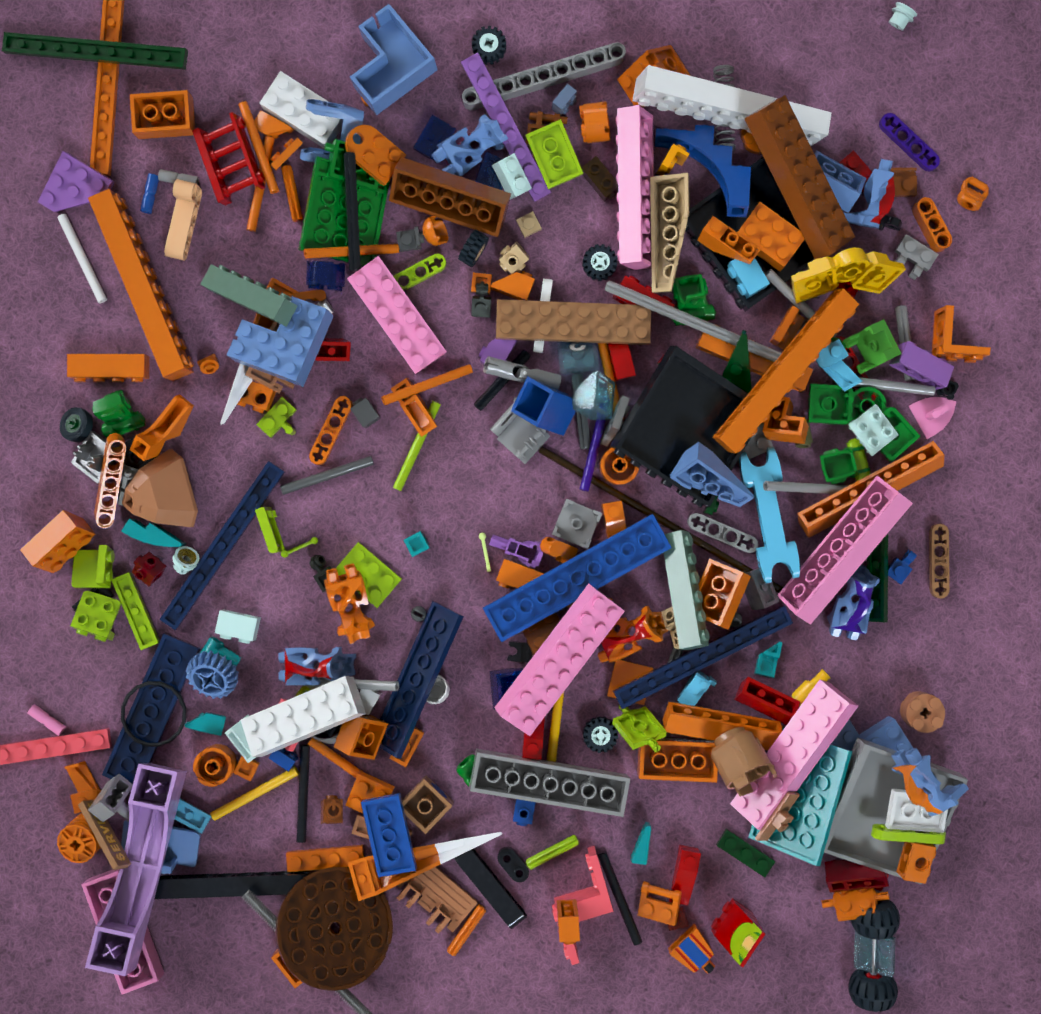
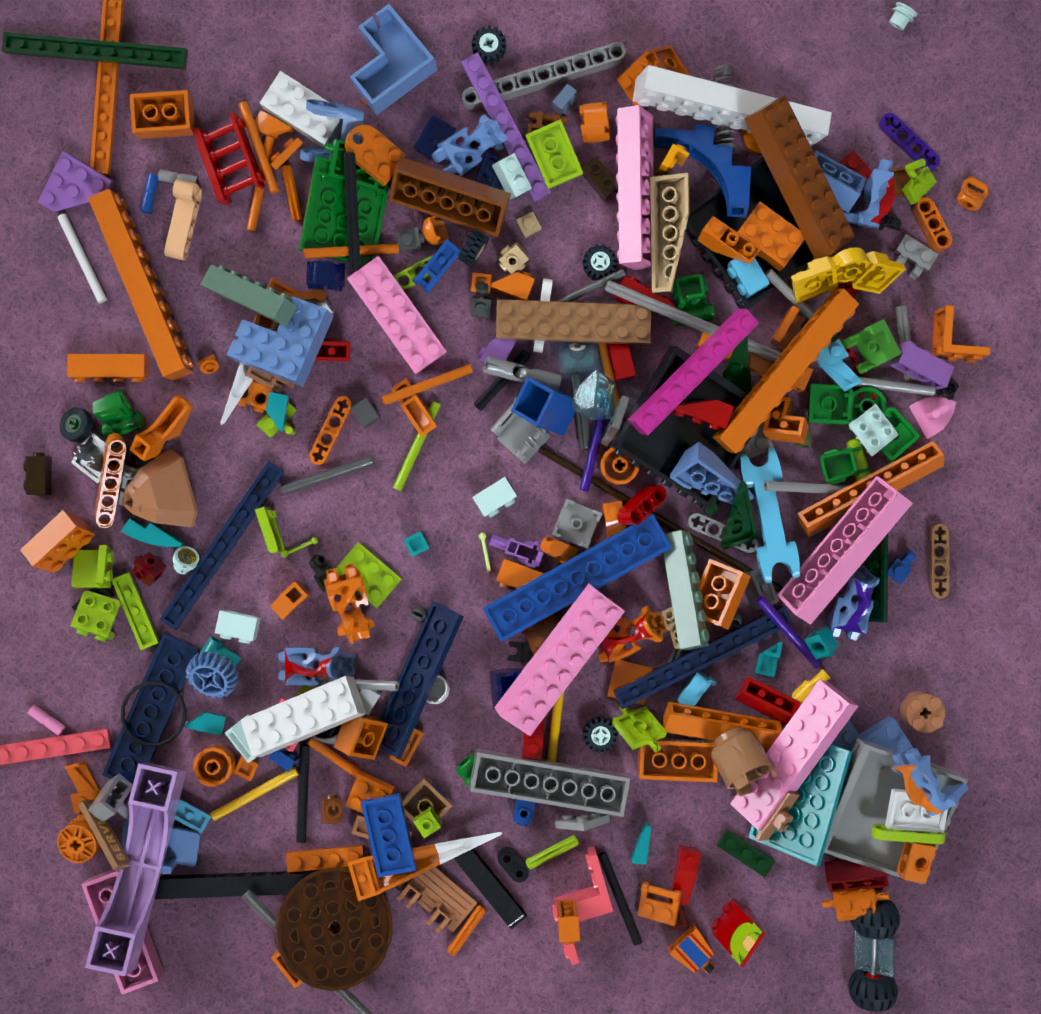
(38, 474): none -> dark brown brick
(277, 409): none -> teal slope
(290, 599): none -> orange slope
(427, 822): none -> lime brick
(437, 265): none -> blue plate
(495, 497): none -> light aqua piece
(582, 822): none -> light grey plate
(592, 287): none -> dark grey piece
(641, 505): none -> red beam
(693, 371): none -> dark pink brick
(709, 411): none -> red slope
(741, 522): none -> dark green wing
(788, 631): none -> dark purple piece
(822, 643): none -> teal brick
(919, 183): none -> lime plate

